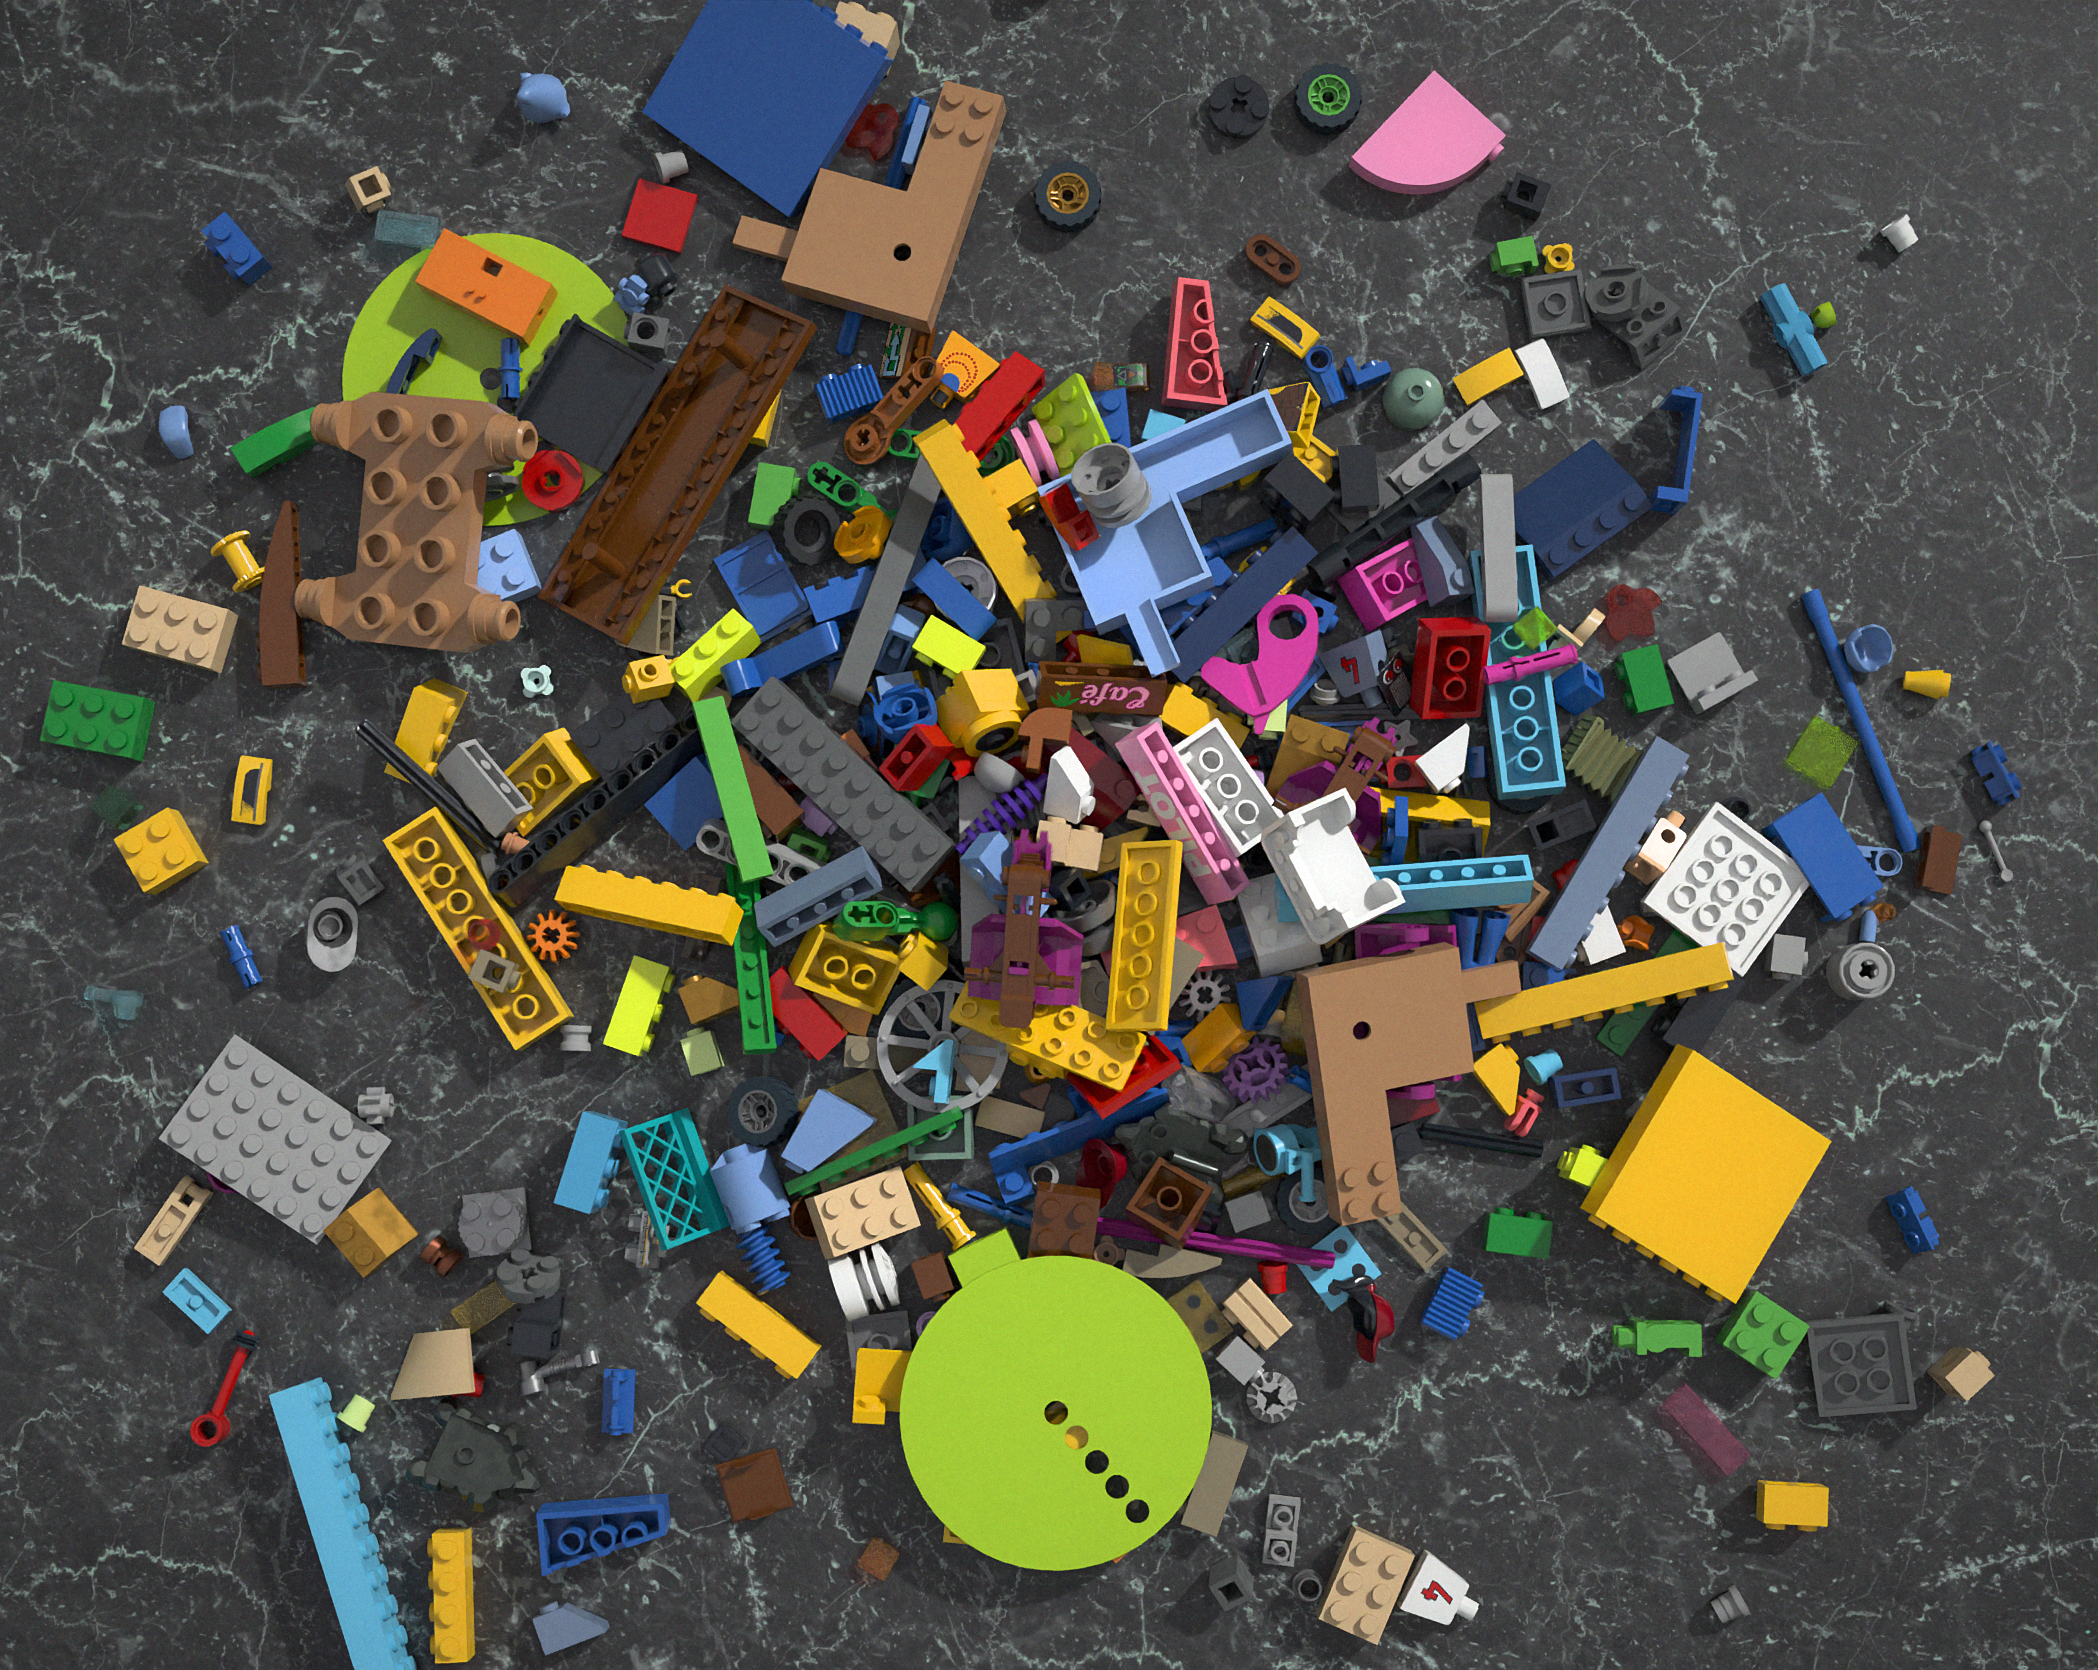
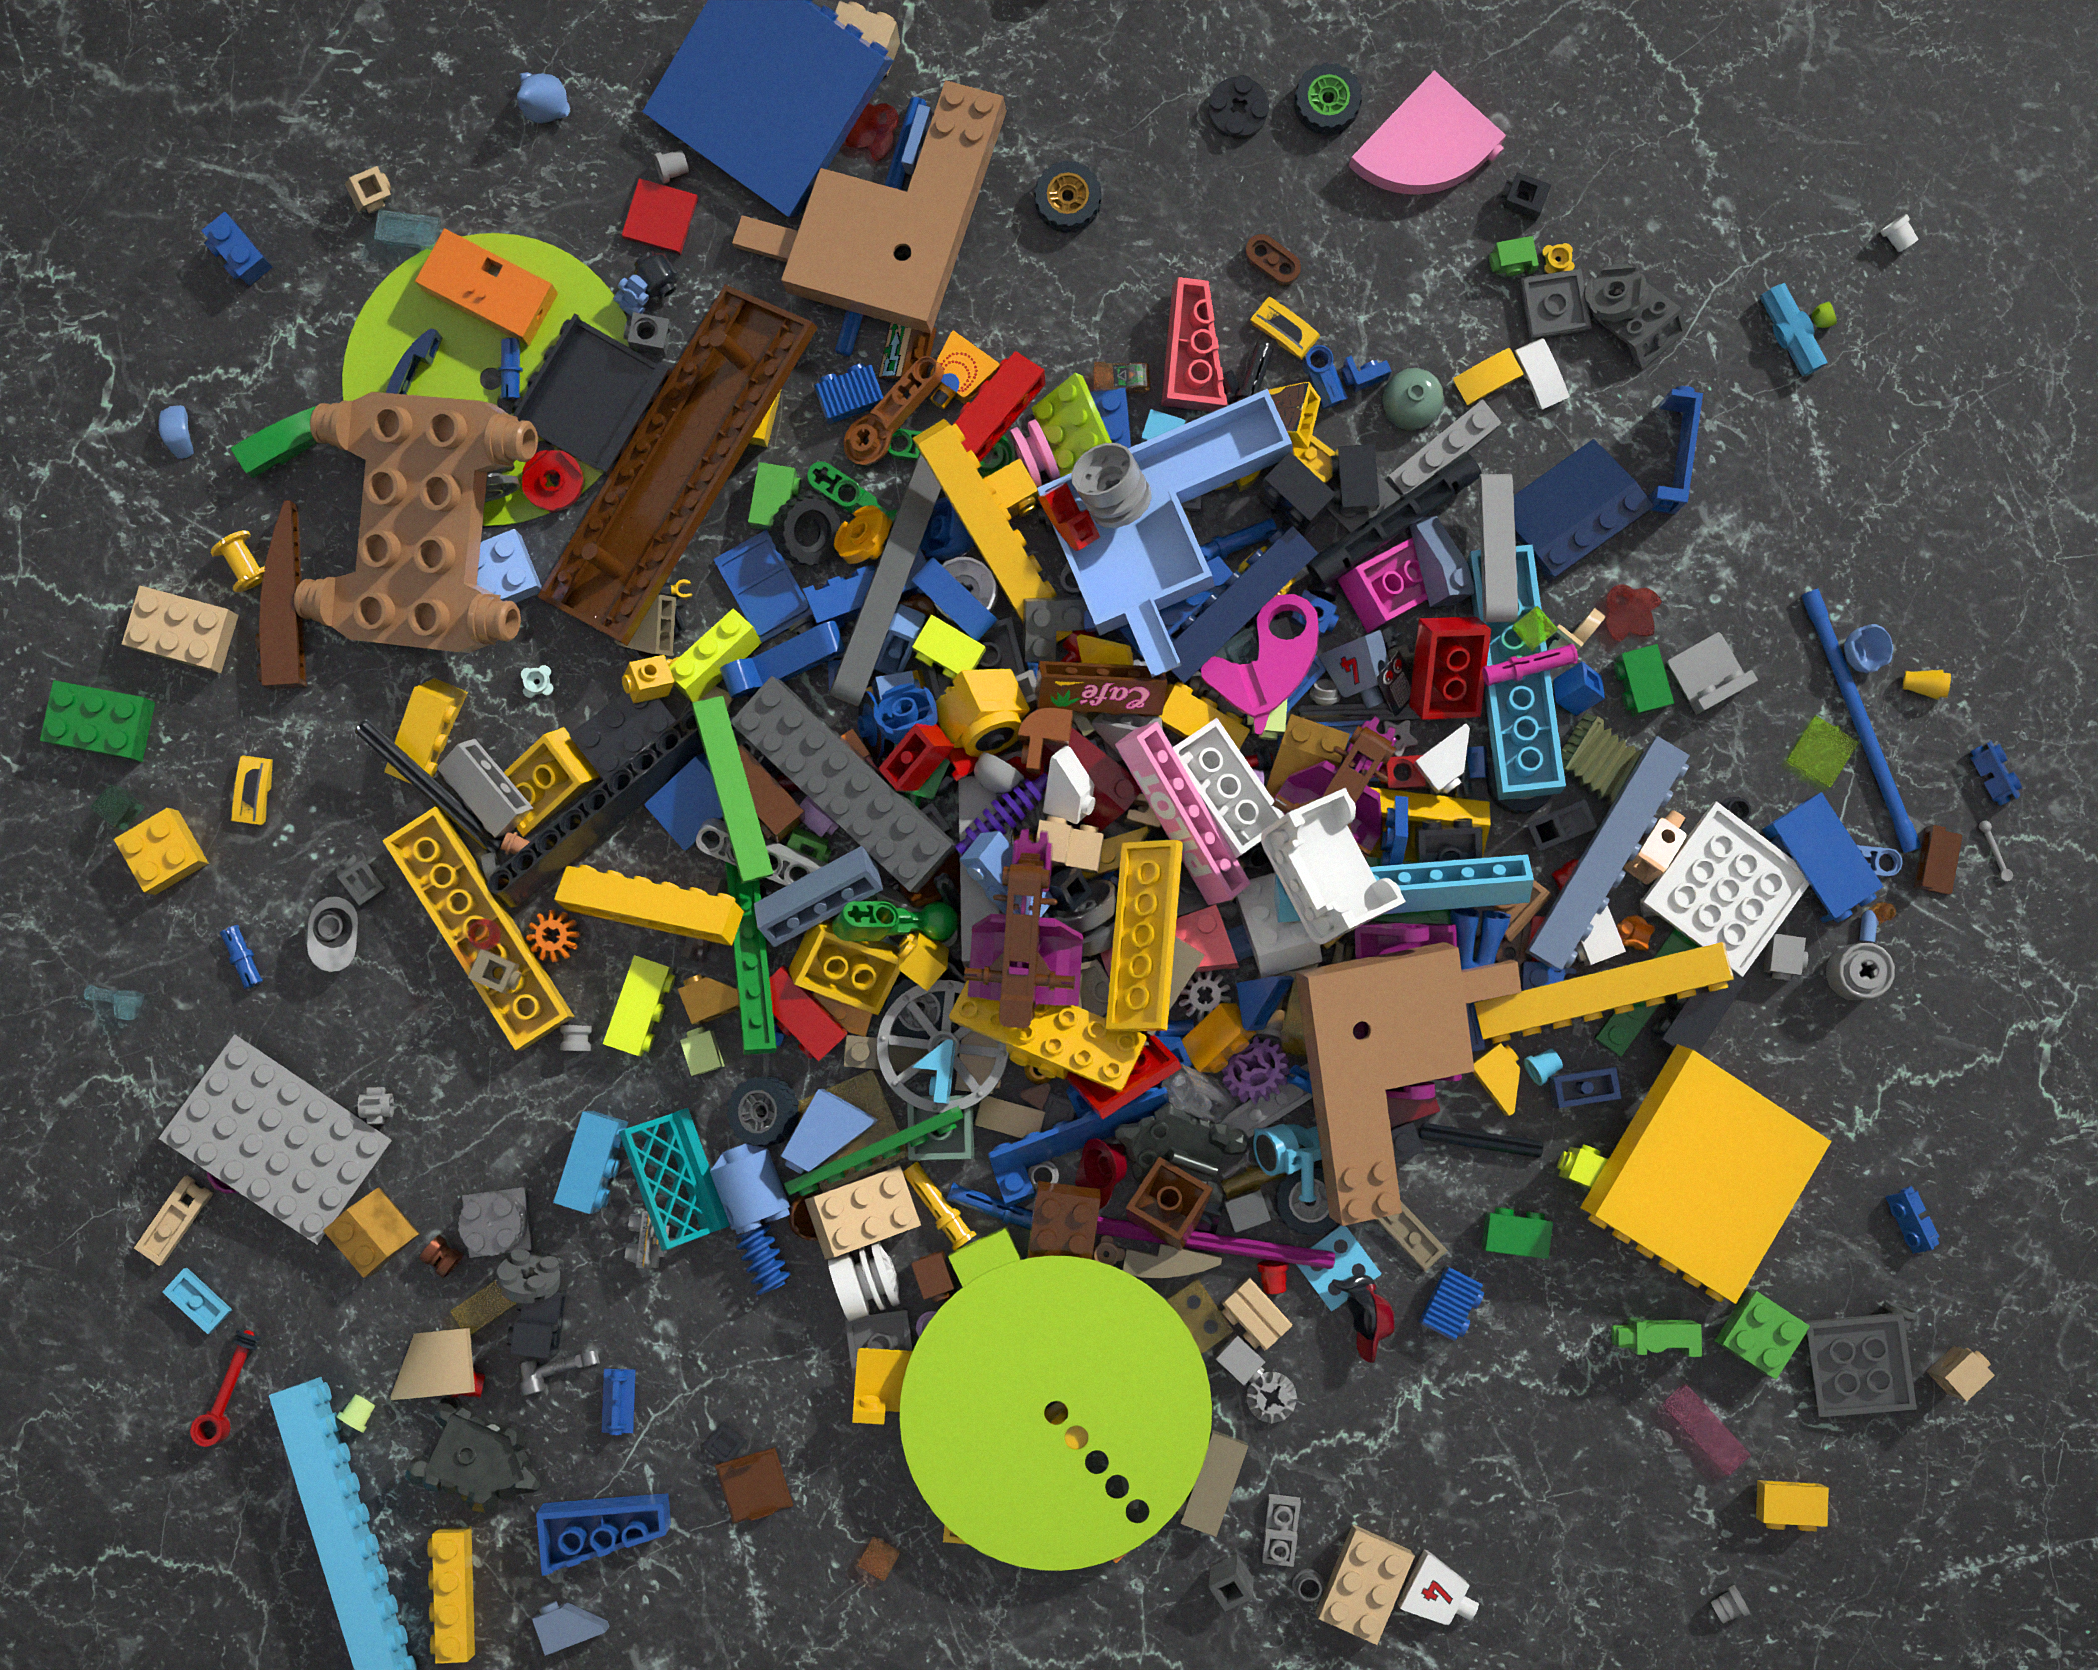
(758, 1325): yellow brick -> none
(1525, 1113): coral arm -> none

